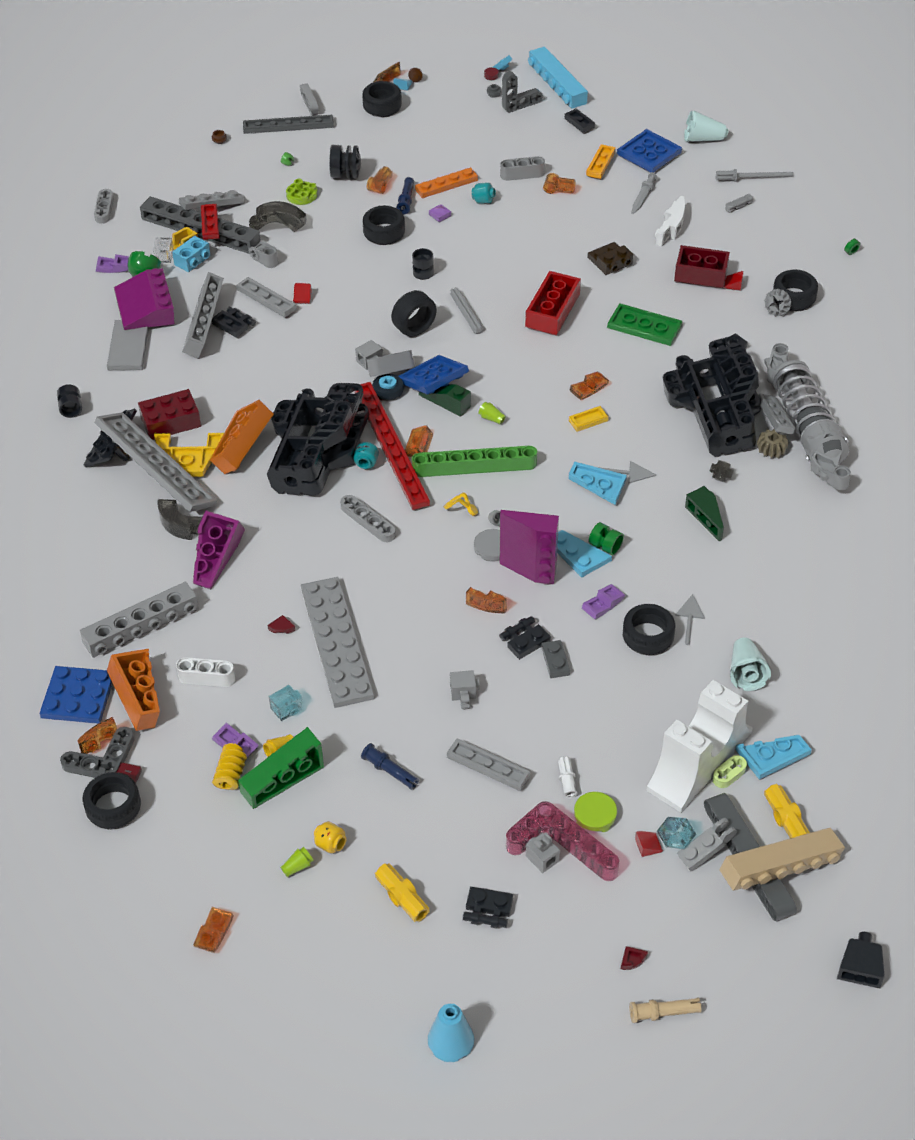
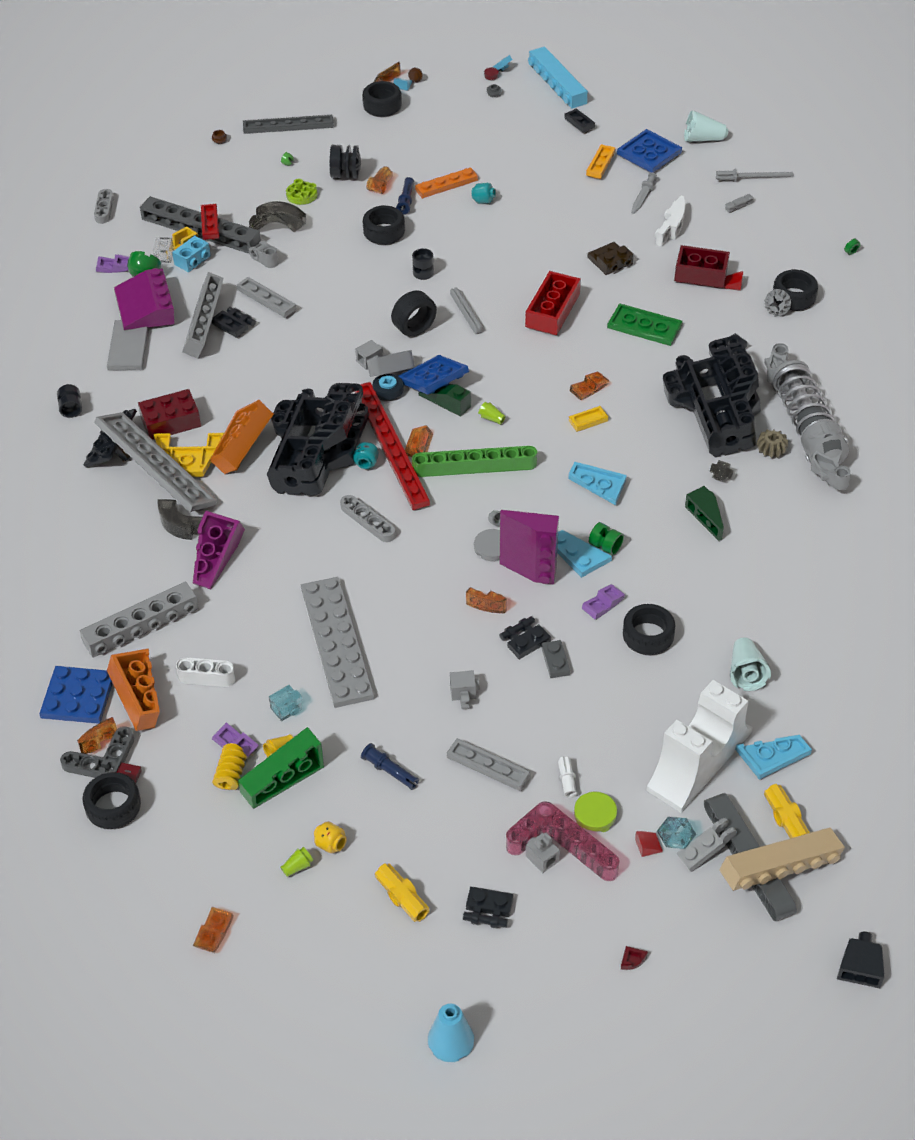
(219, 198): light grey plate -> none
(281, 624): dark red tile -> none
(302, 293): red slope -> none
(309, 98): light grey beam -> none
(440, 213): medium lavender tile -> none
(470, 507): yellow piece -> none
(522, 168): light grey beam -> none
(531, 96): dark grey beam -> none
(555, 183): clear orange piece -> none
(635, 472): light grey piece -> none
(654, 1010): tan pin -> none
(690, 610): light grey piece -> none
(727, 768): yellowish green beam -> none
(776, 414): light grey plate -> none

